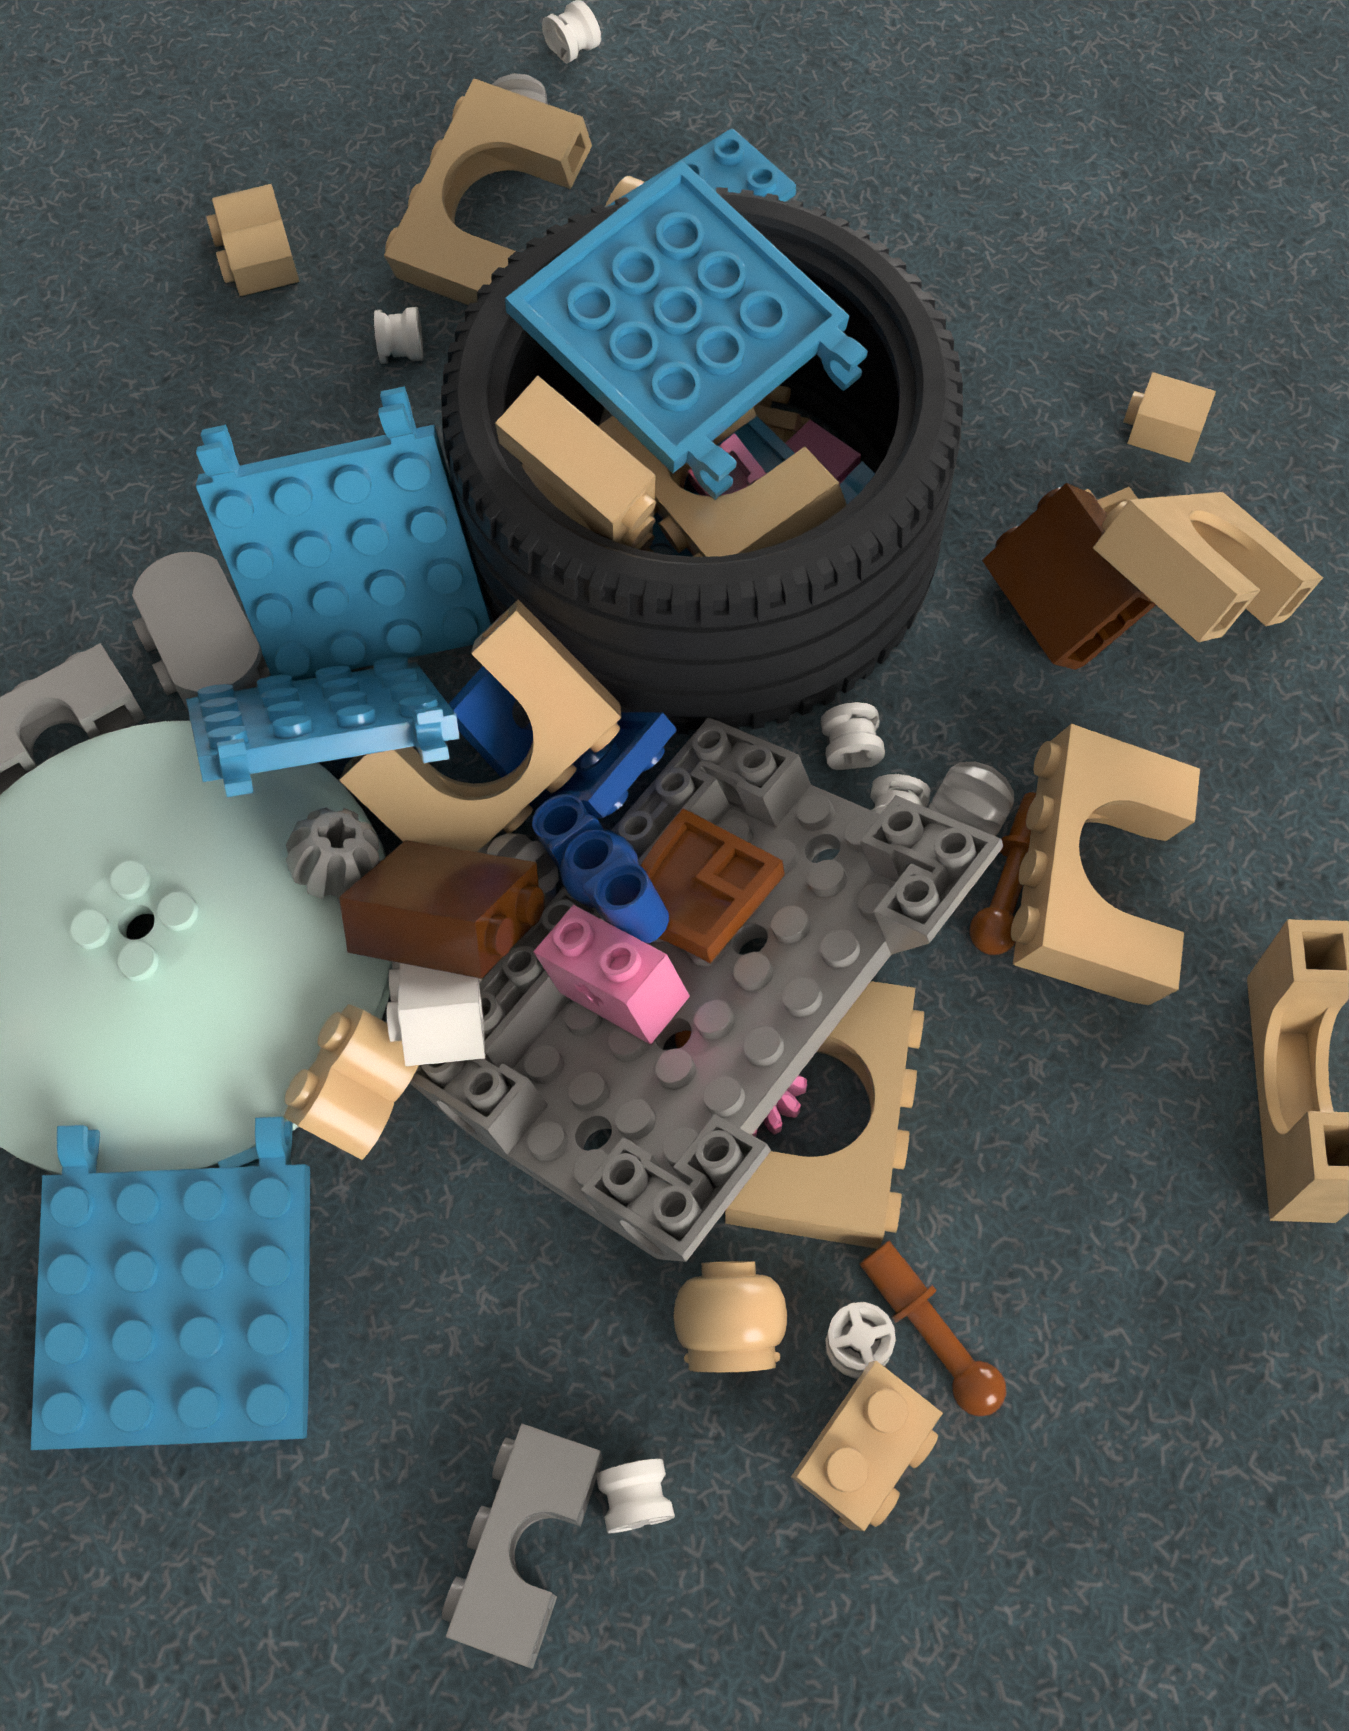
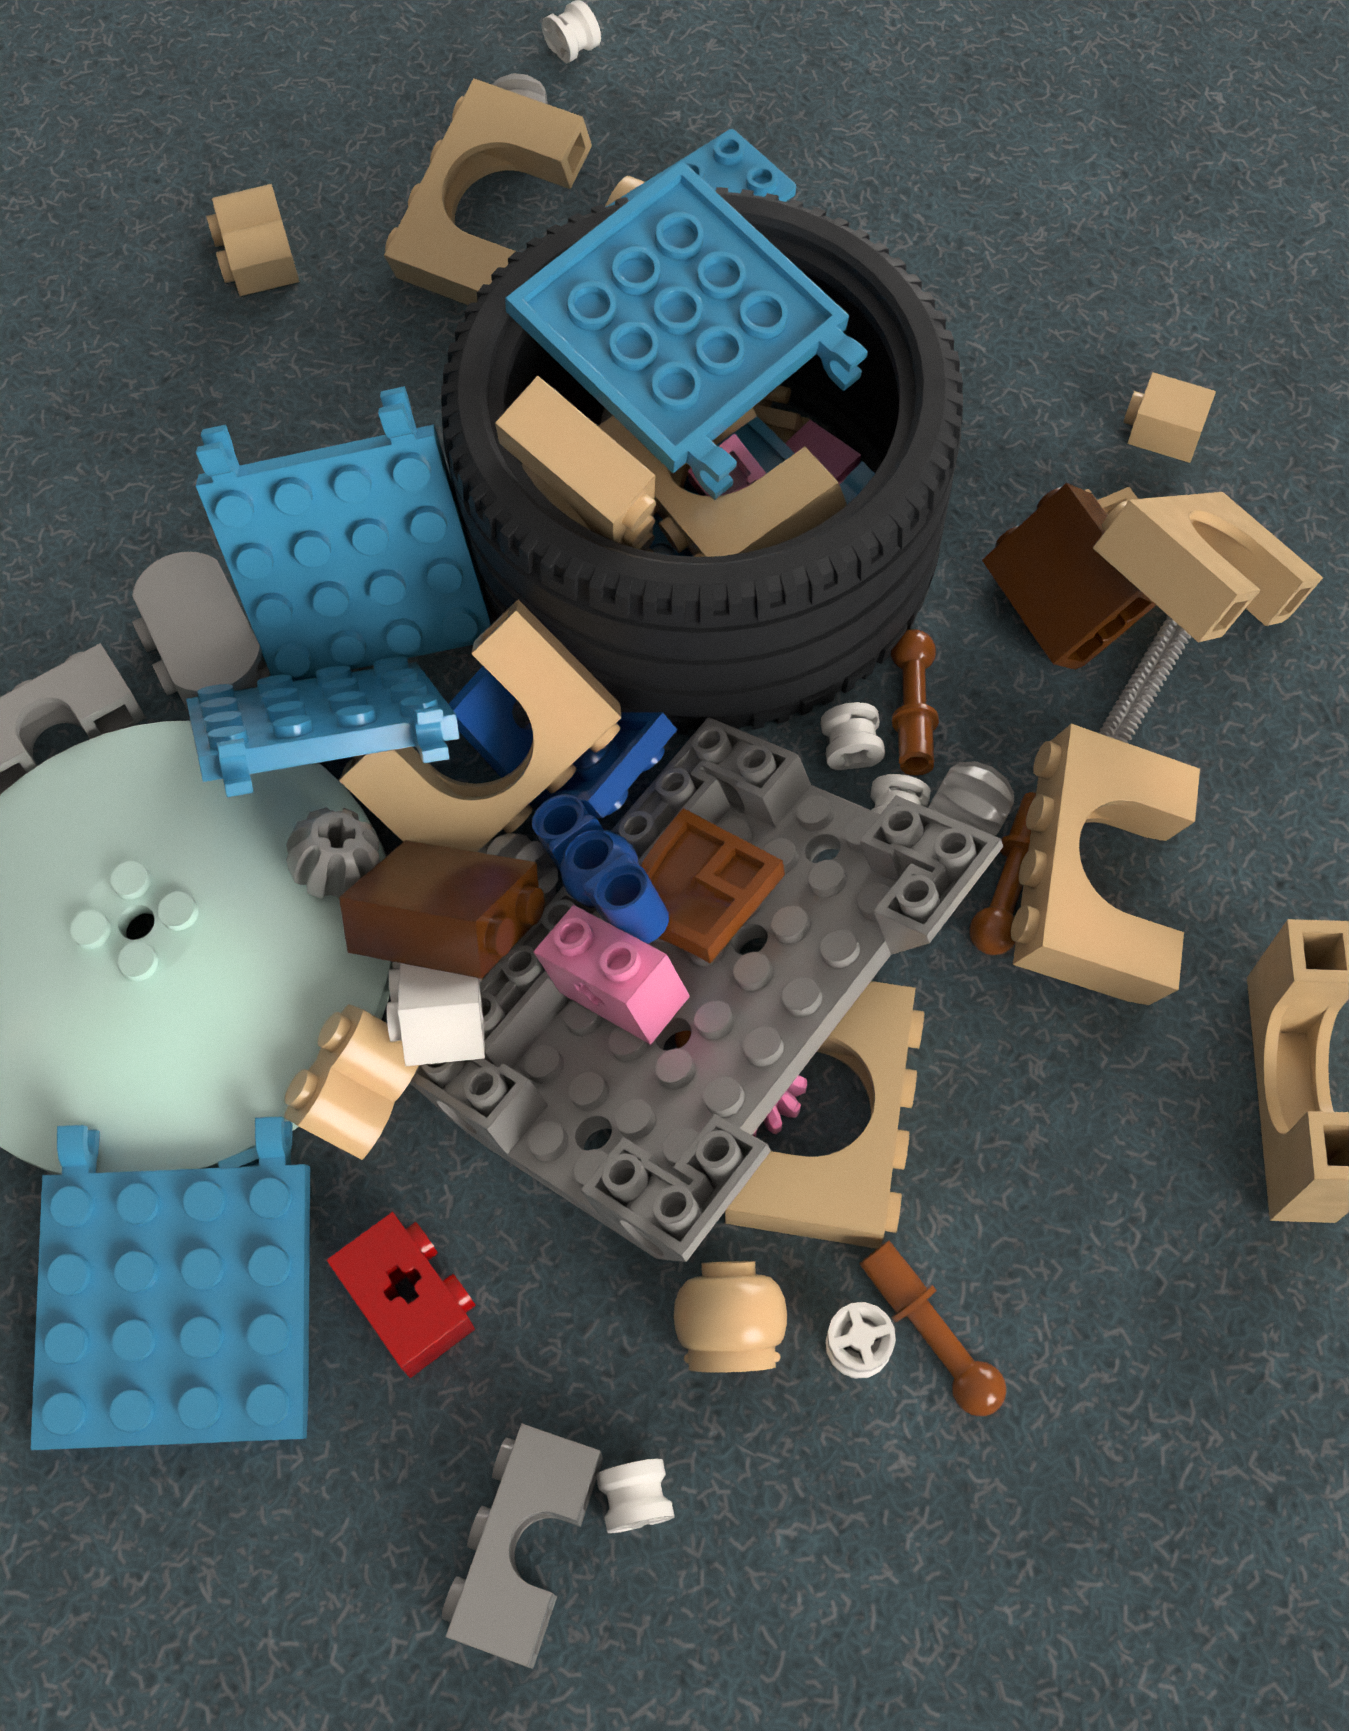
(399, 335): white wheel -> none
(411, 1331): none -> red brick
(869, 1447): tan bracket -> none
(915, 719): none -> dark orange pin
(1145, 681): none -> light grey axle

